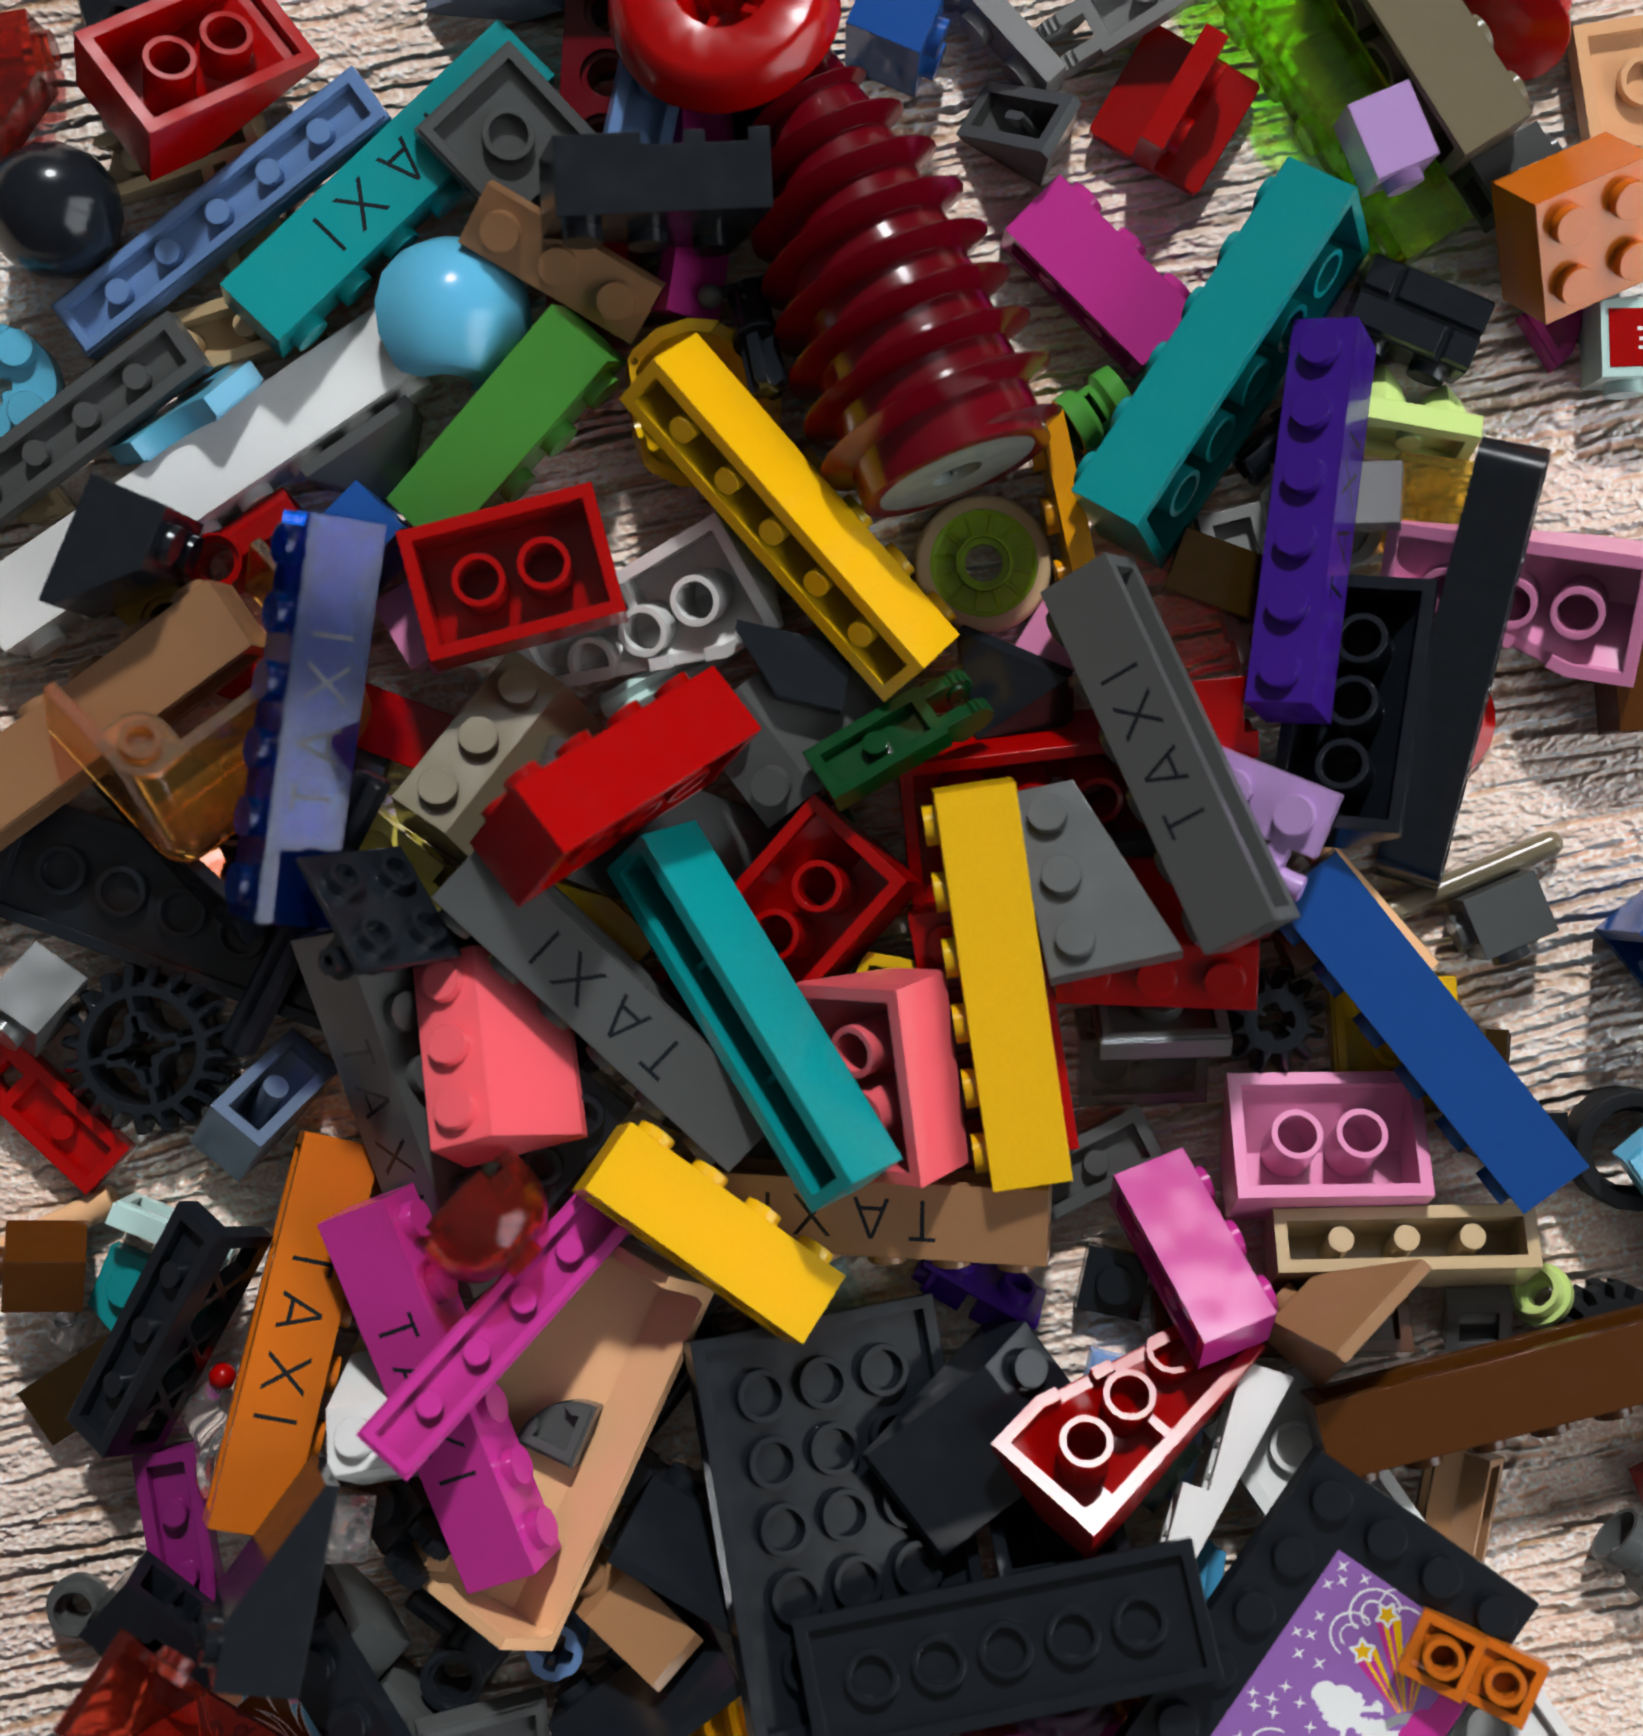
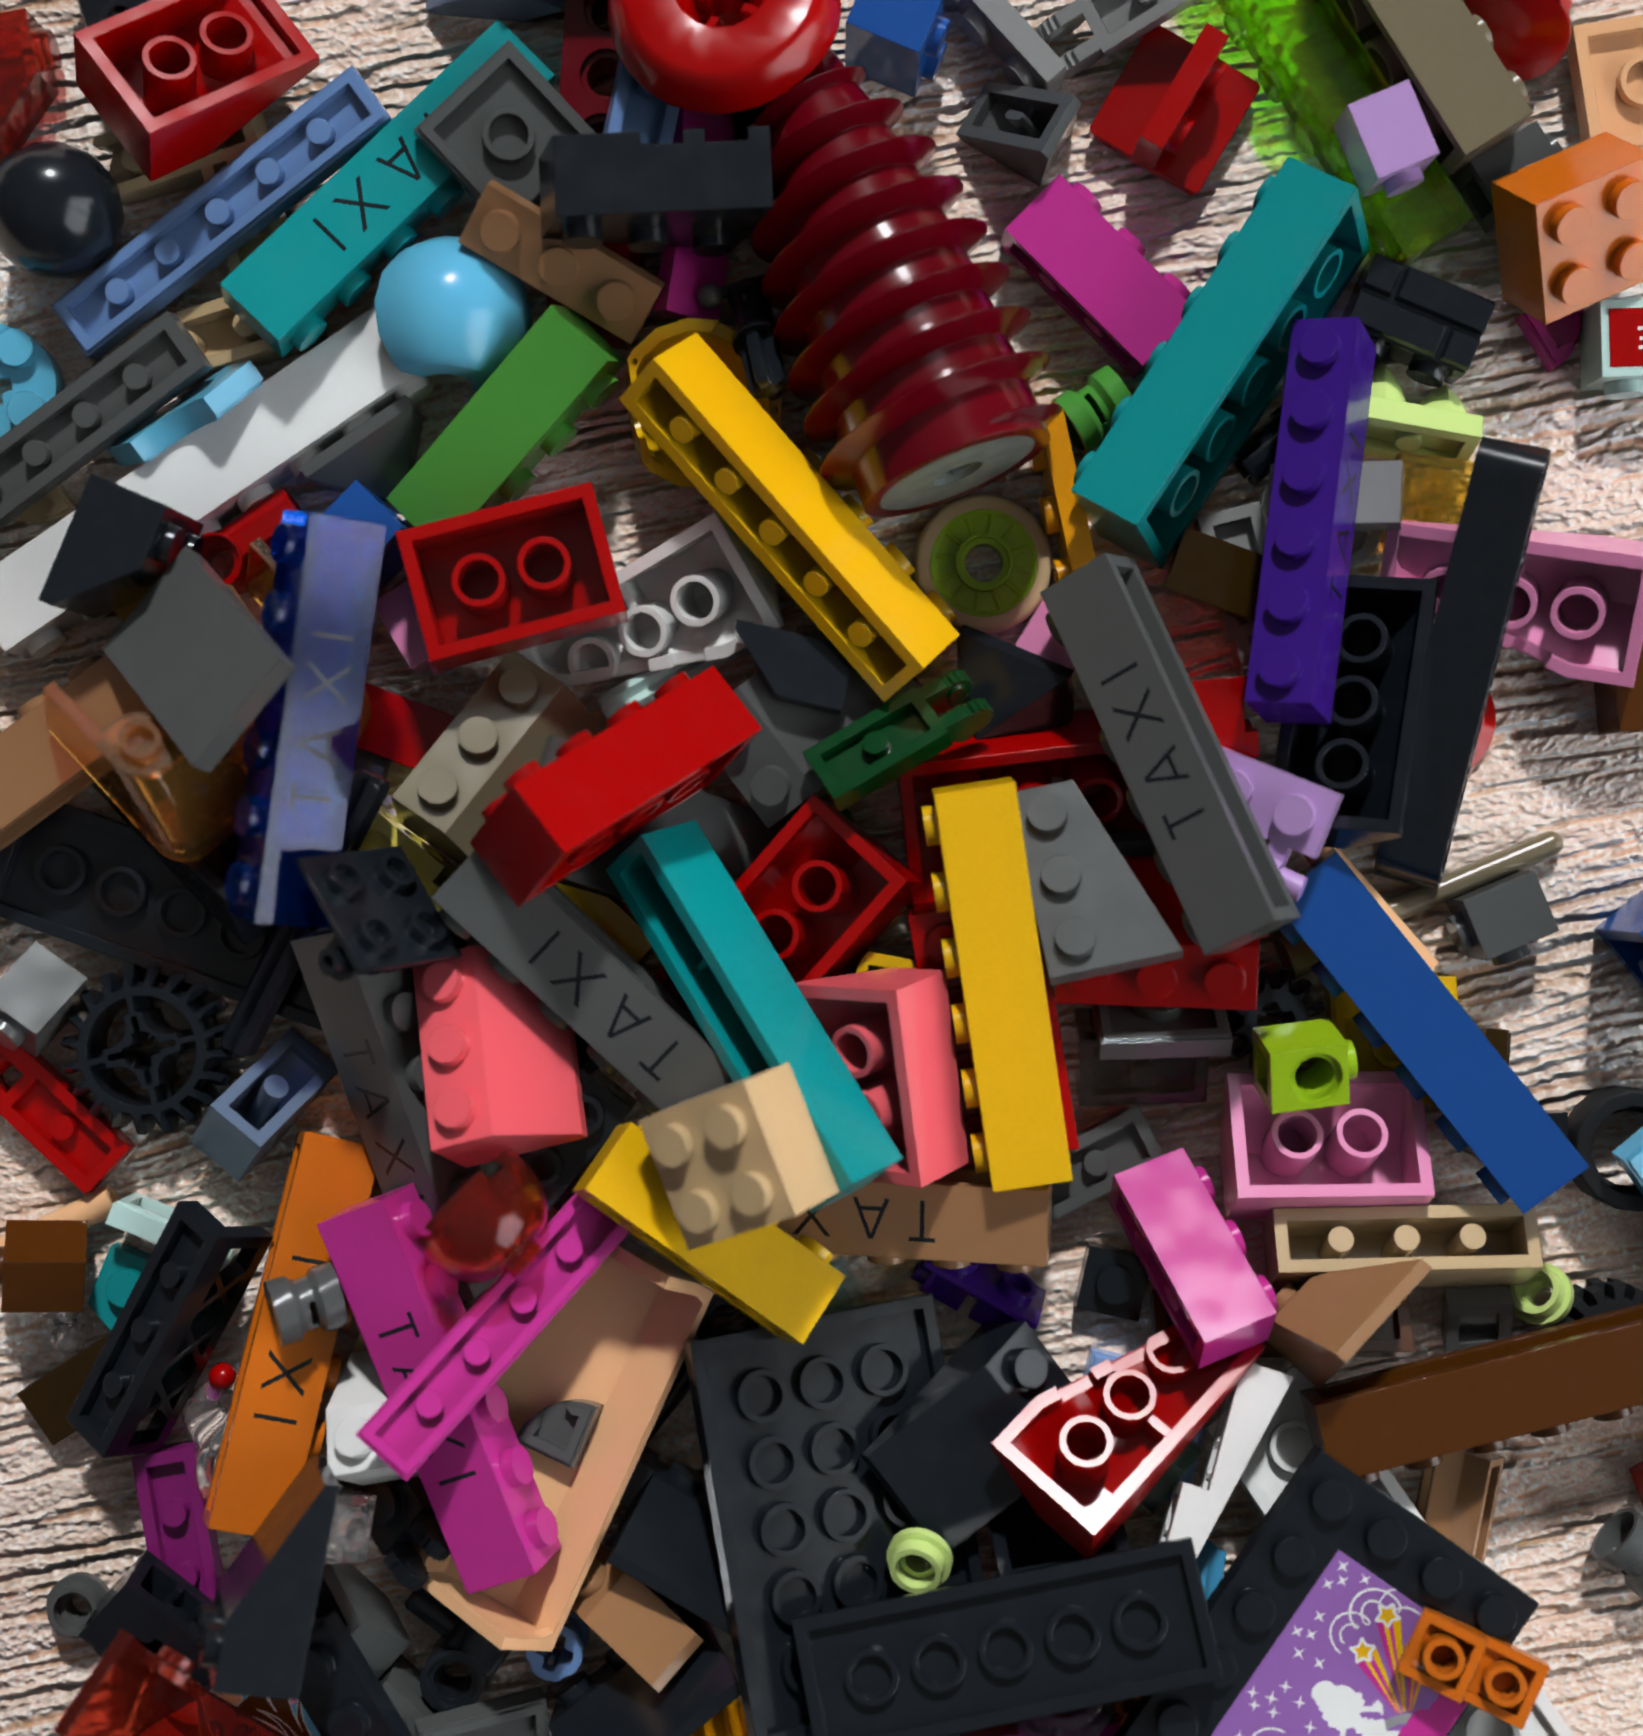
(198, 659): none -> dark grey tile
(305, 1303): none -> dark grey wheel
(739, 1157): none -> tan brick
(918, 1573): none -> yellowish green plate
(1284, 1047): none -> lime brick

